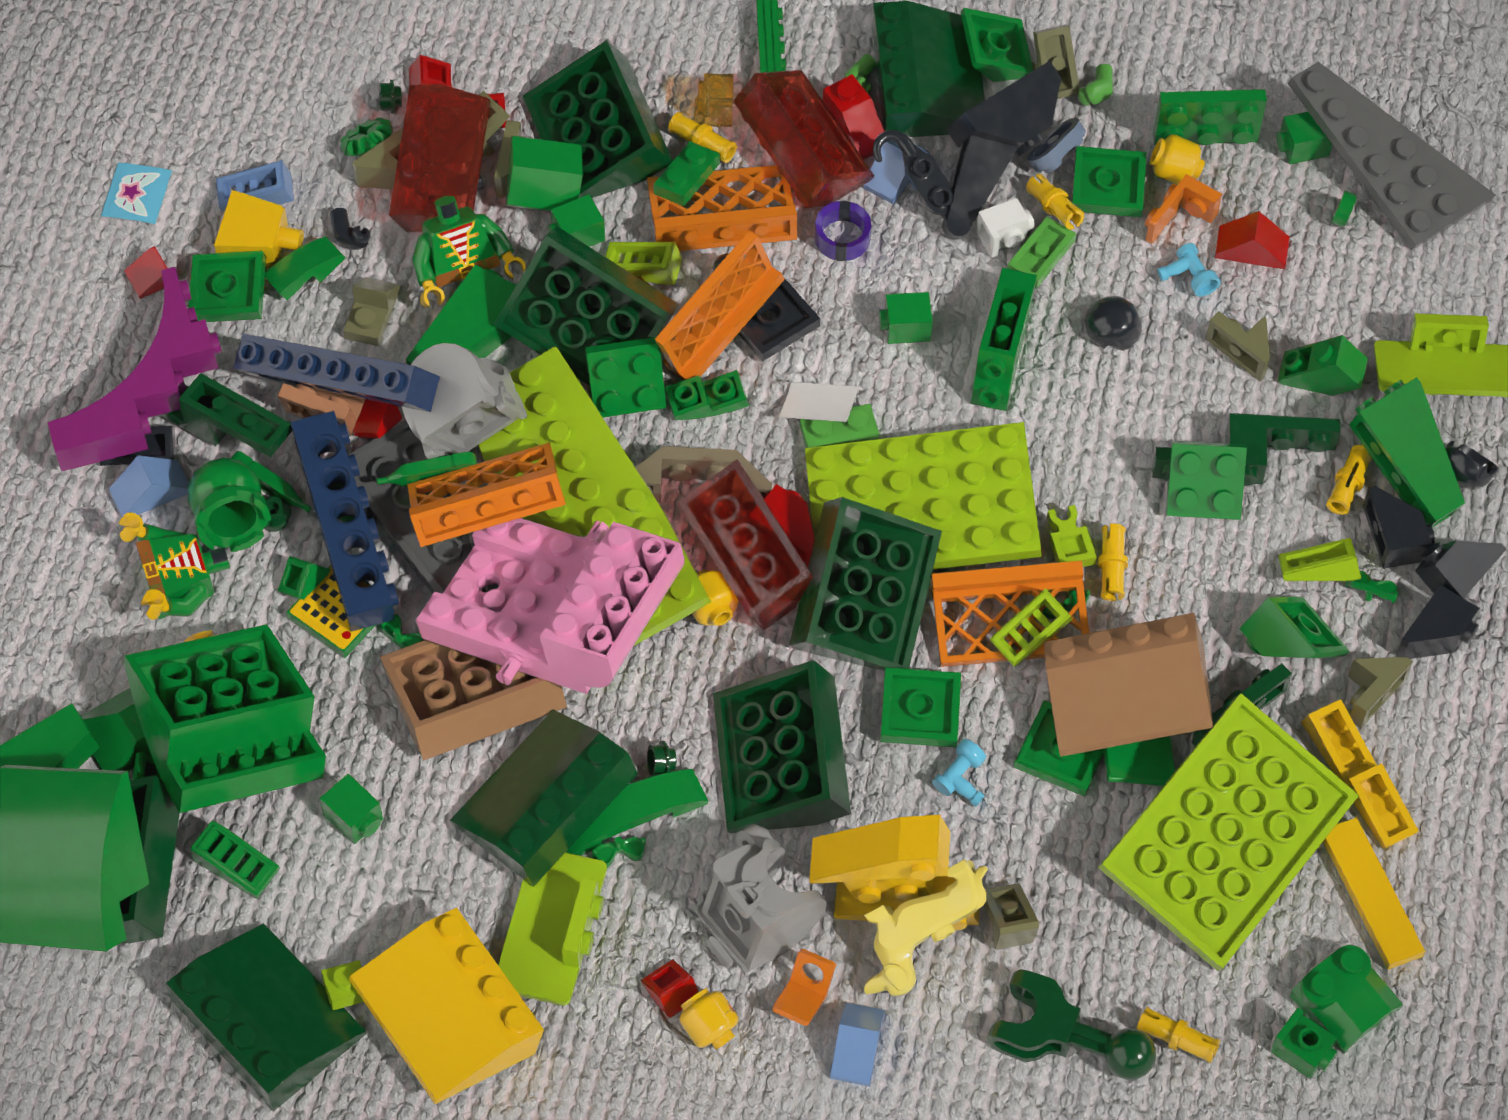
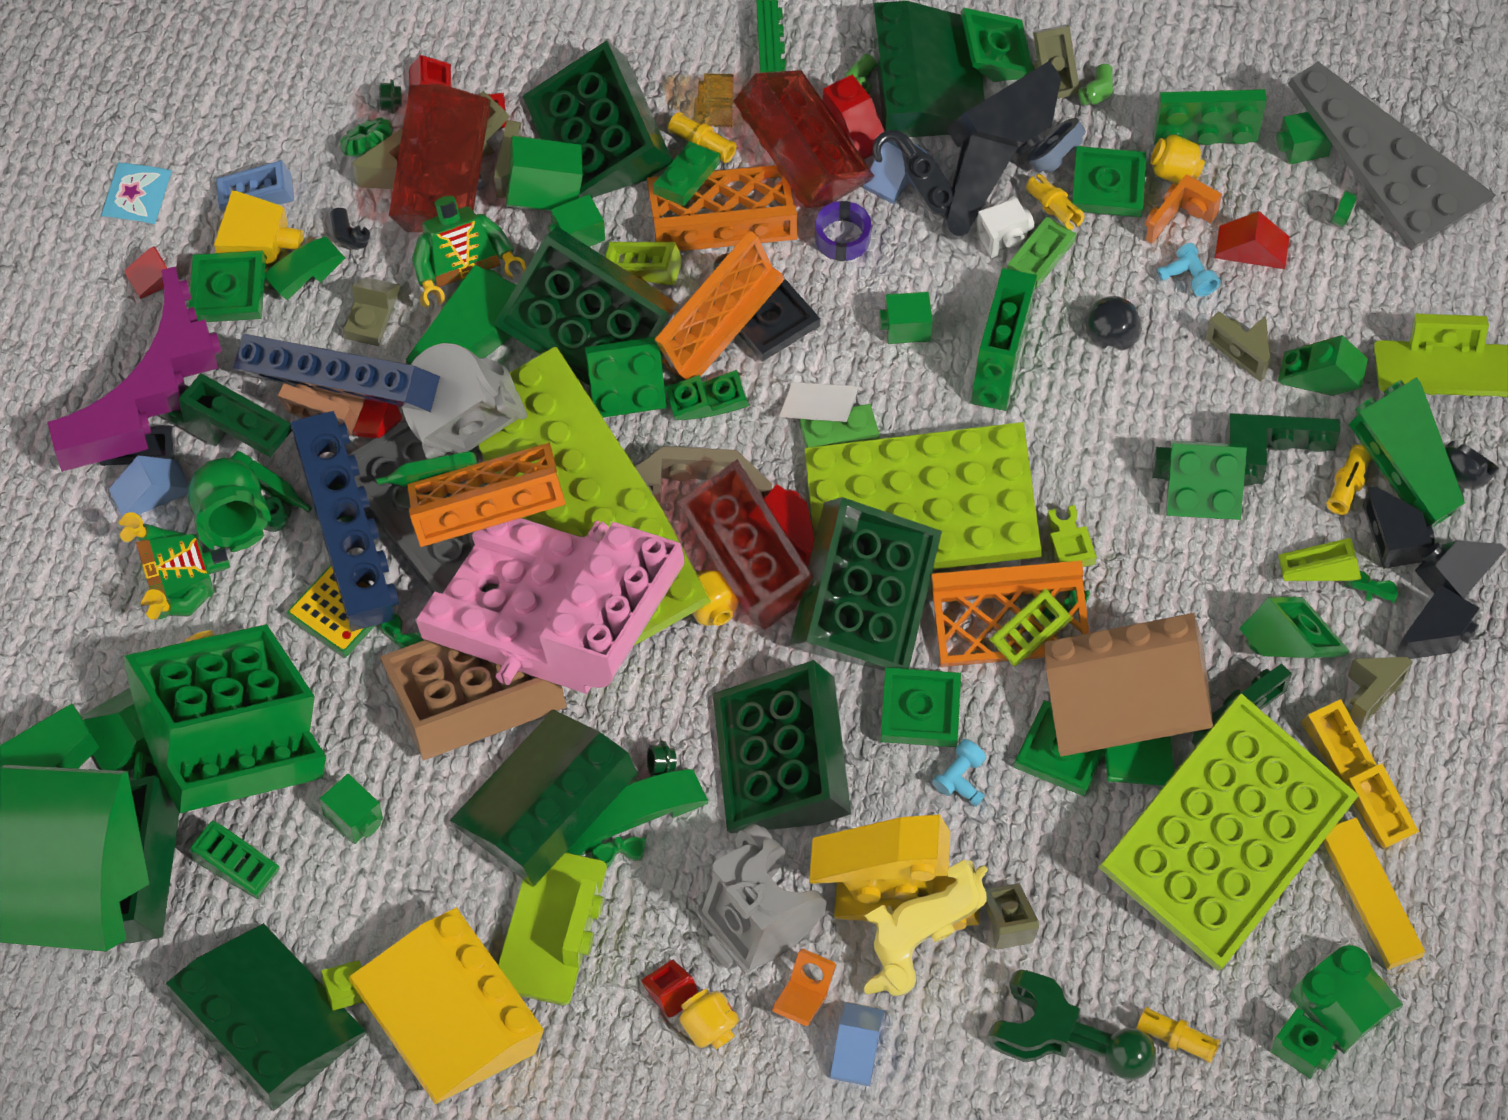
(301, 577): green slope -> none
(1113, 562): yellow pin -> none

